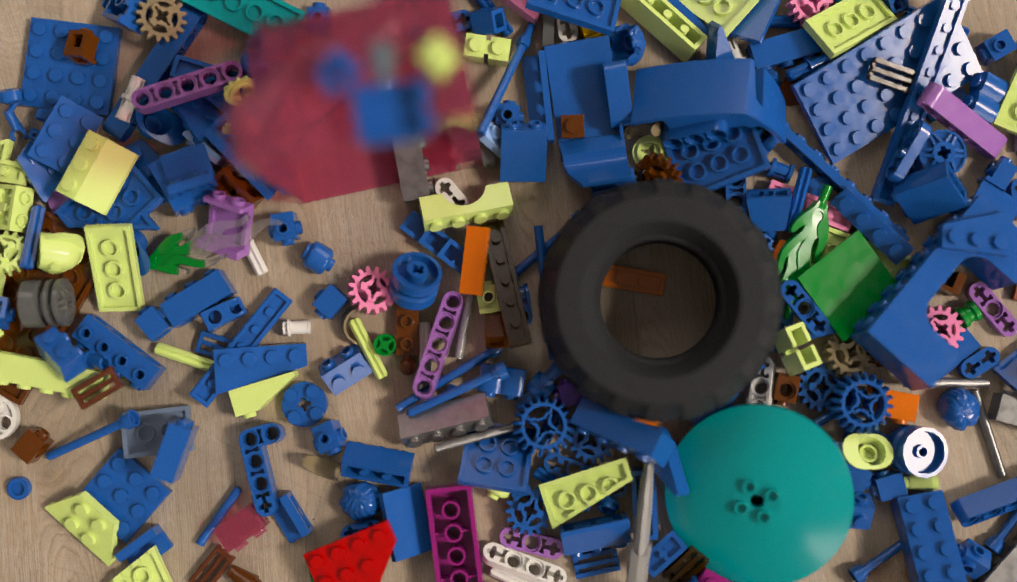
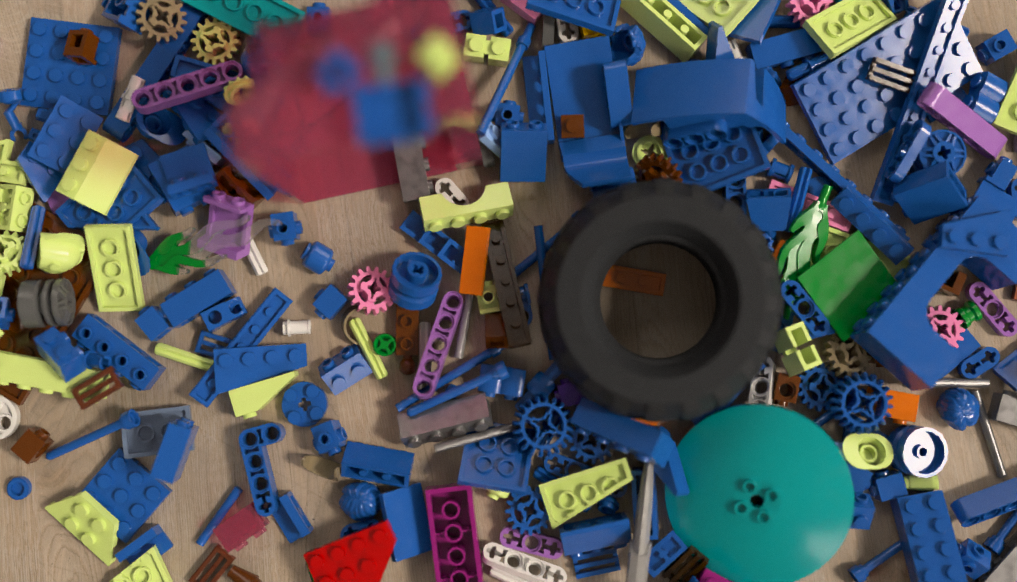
(213, 50): none -> yellowish green gear

